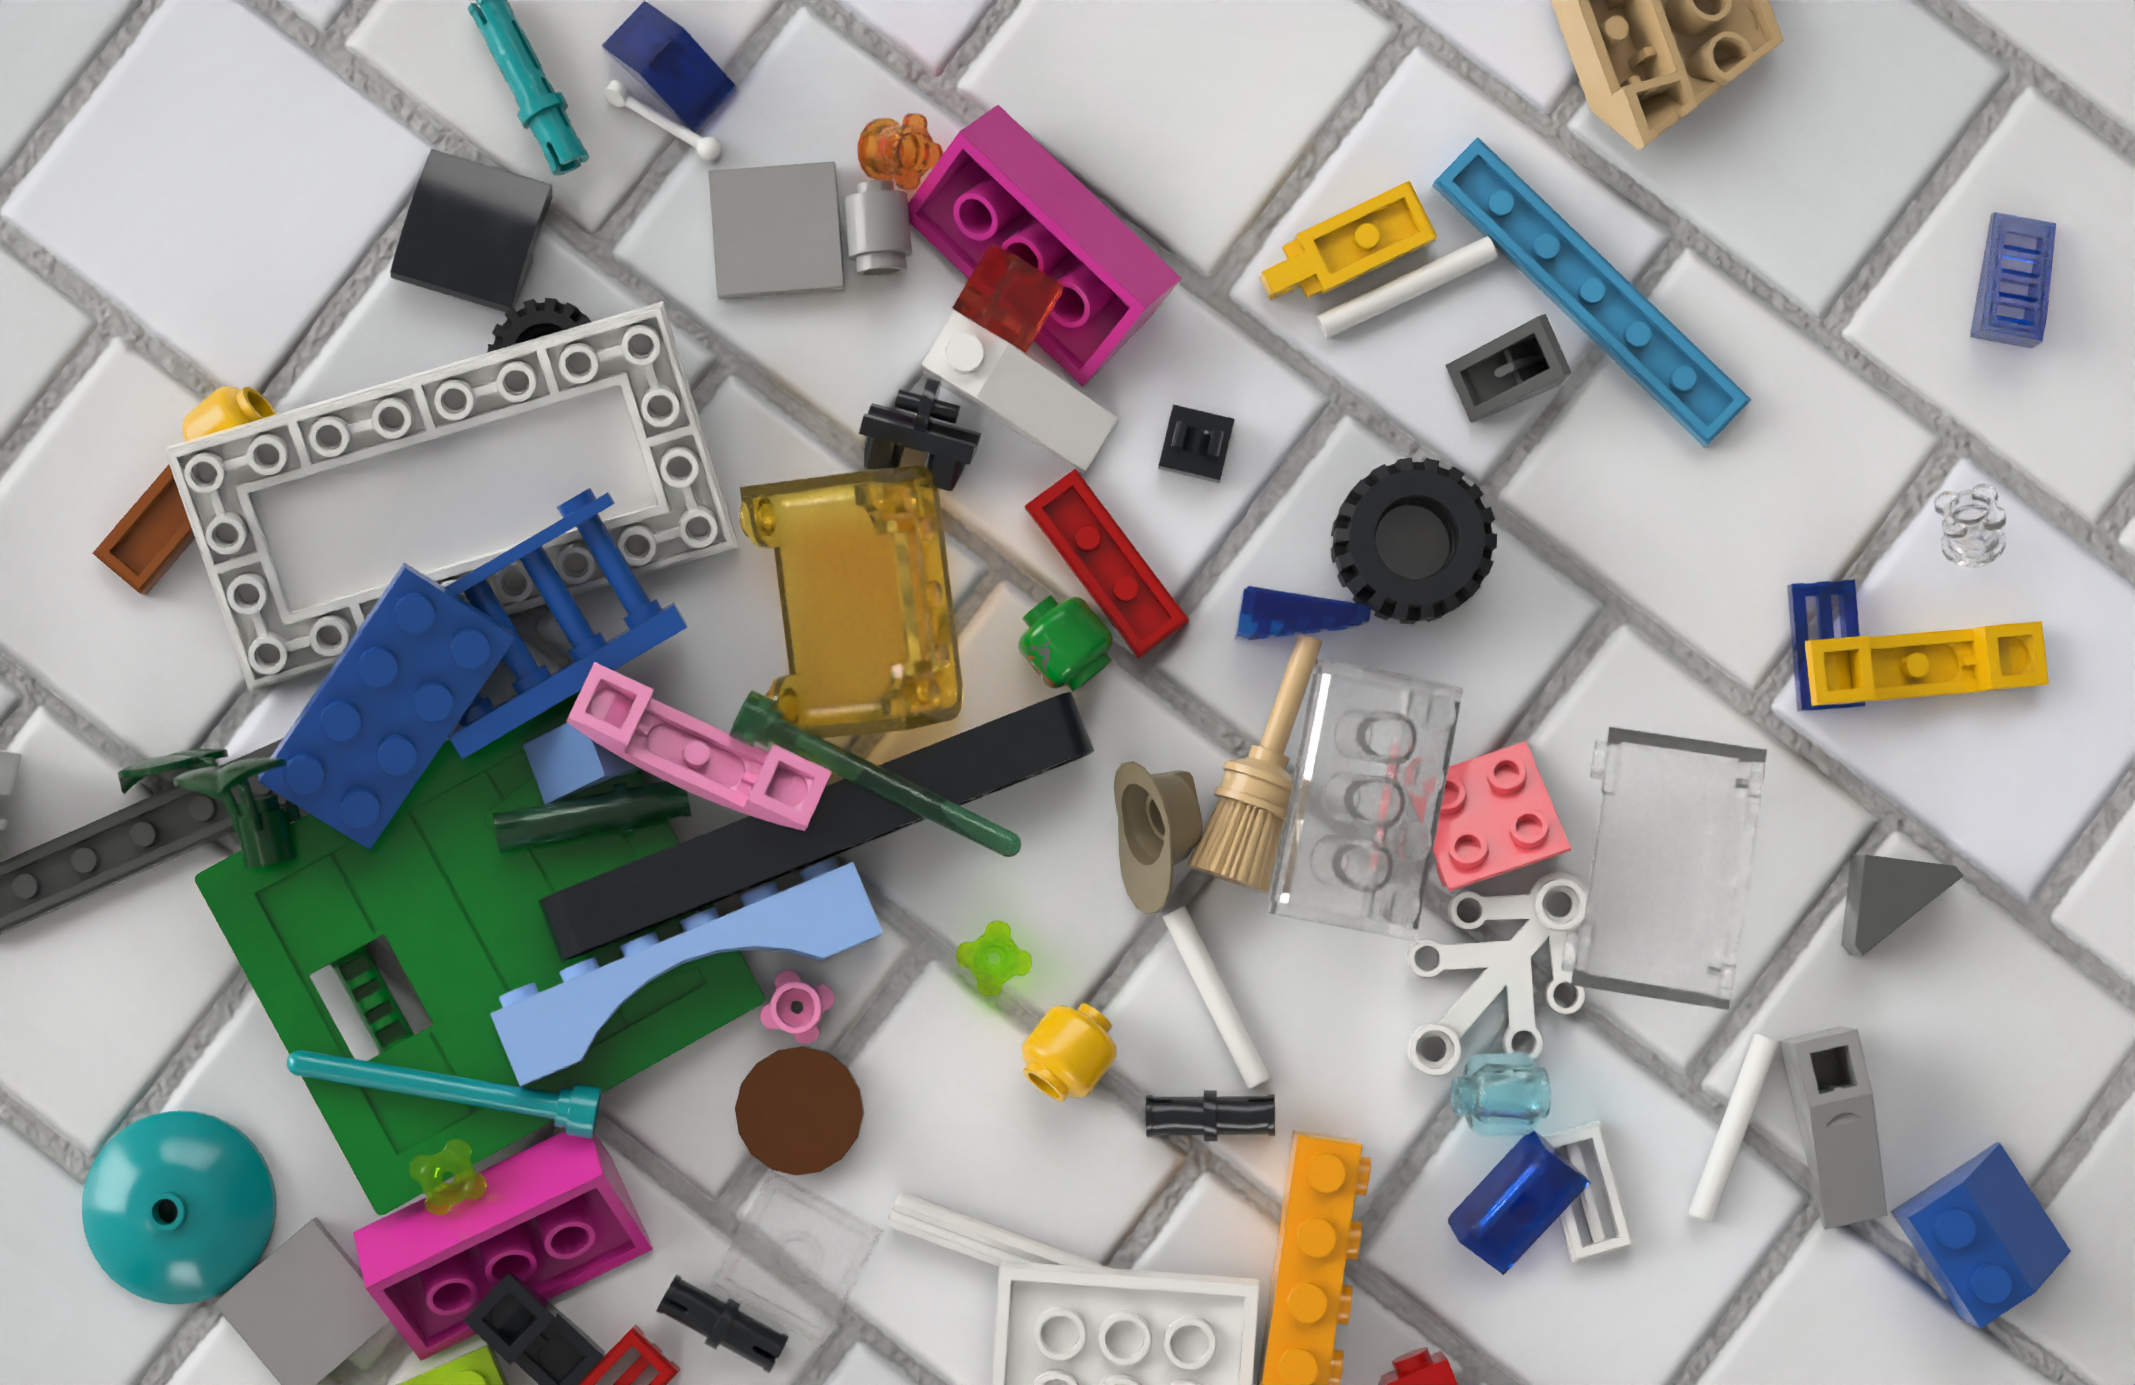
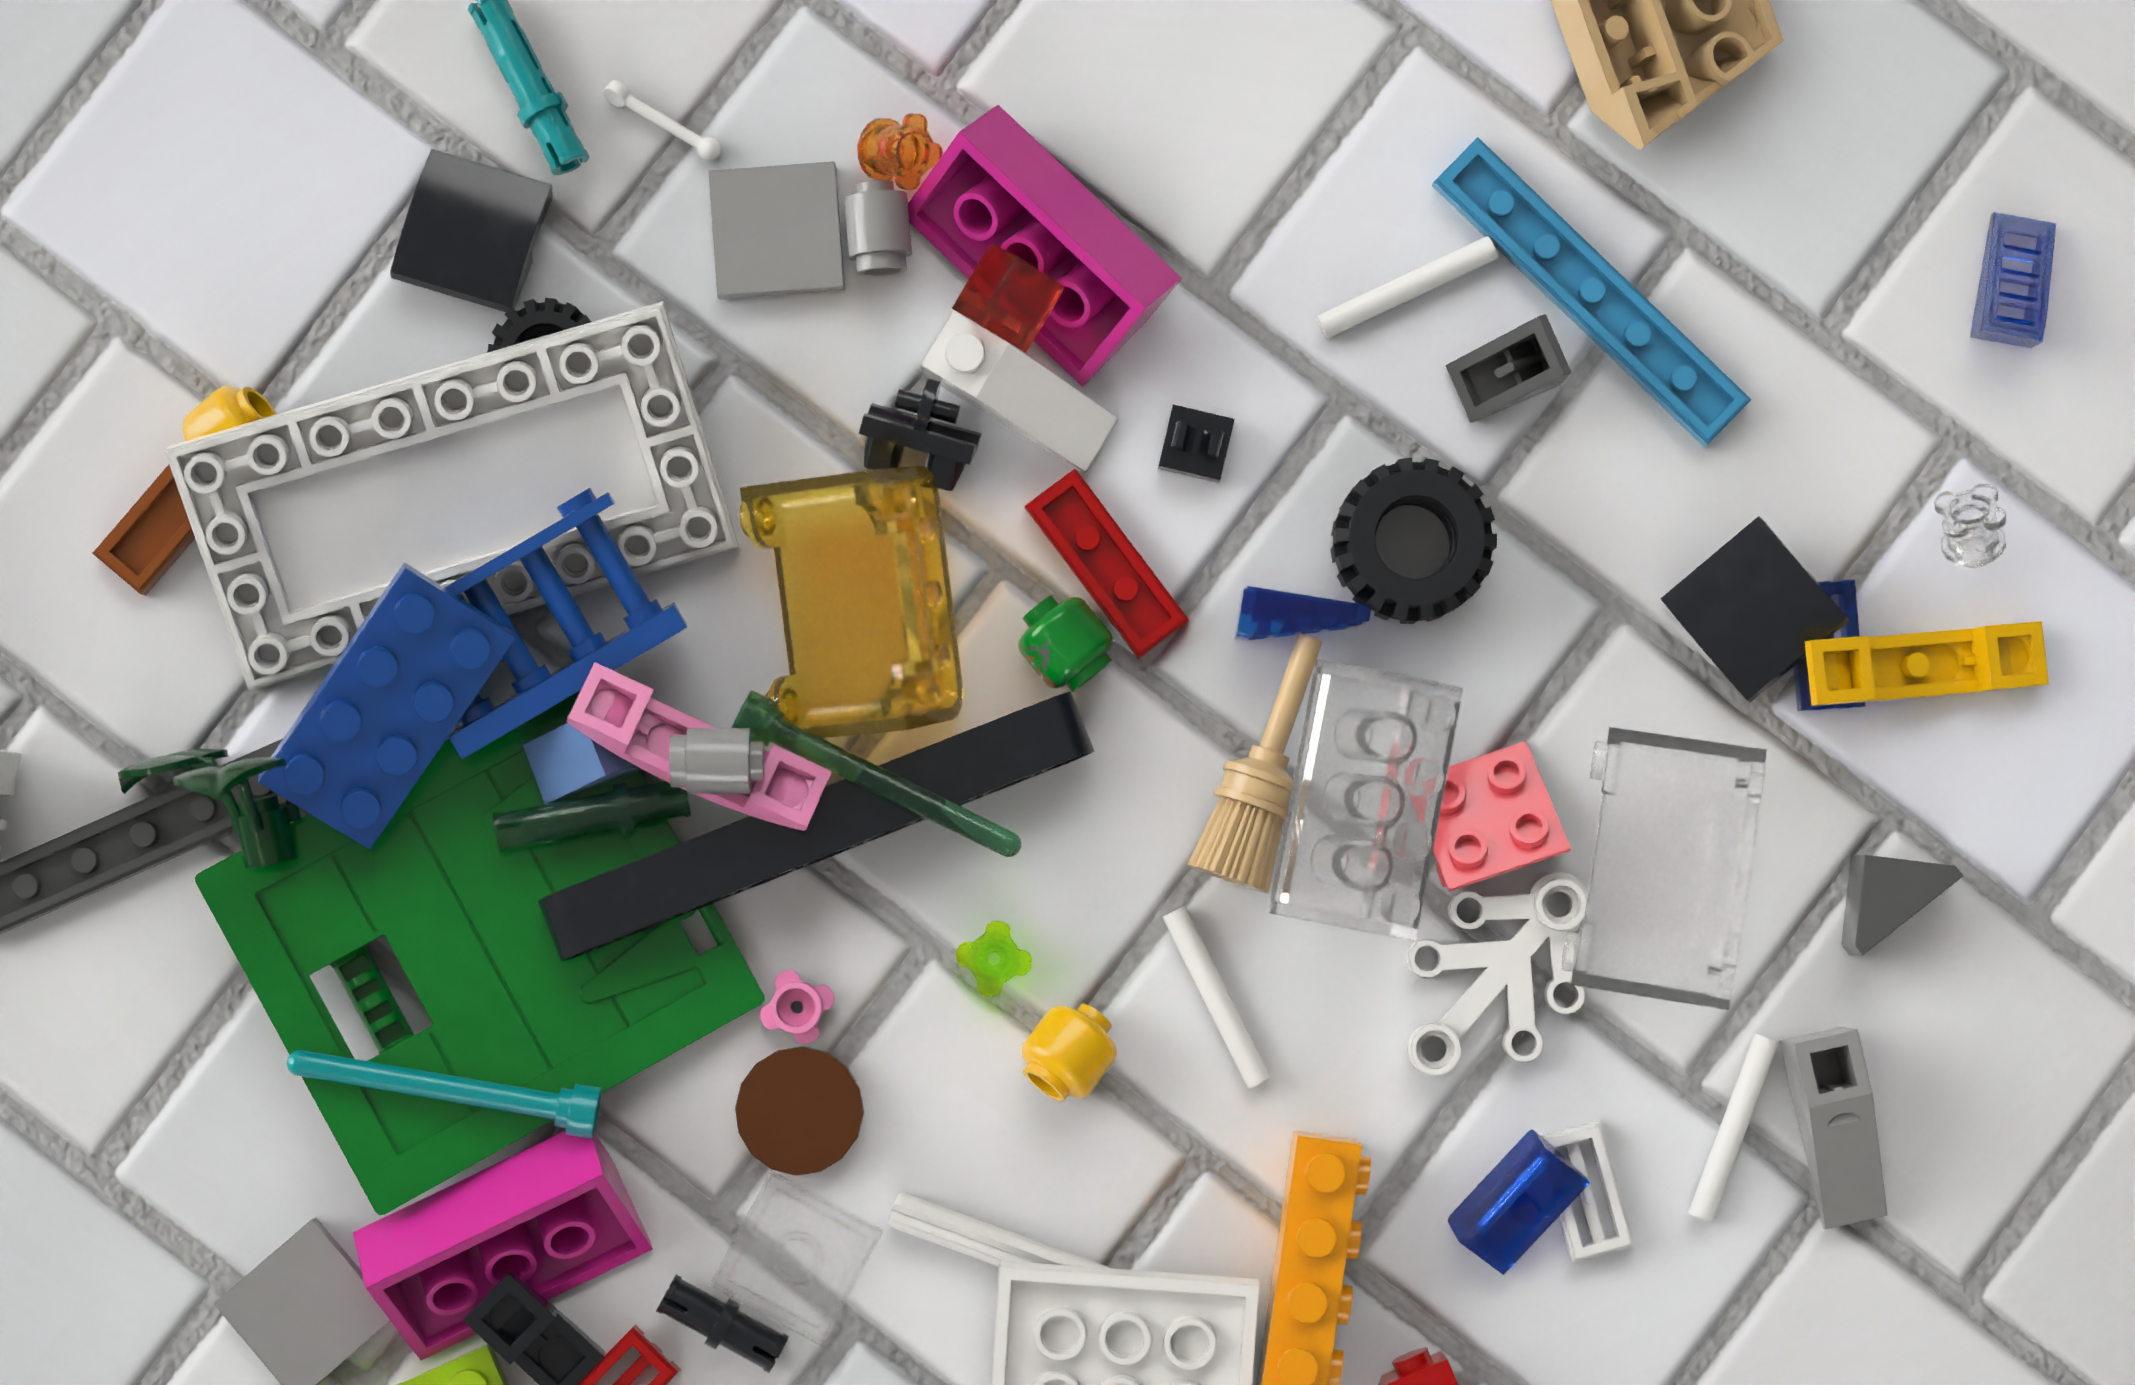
(220, 1197): teal dish -> none
(443, 1195): clear neon green plate -> none
(670, 65): clear blue slope -> none
(716, 760): none -> light grey brick
(809, 920): light blue arch -> none
(1156, 830): dark tan piece -> none
(1210, 1115): black pin -> none
(1351, 244): yellow hinge -> none
(1501, 1094): clear light blue head -> none
(1754, 609): none -> black slope
(1983, 1236): blue slope -> none

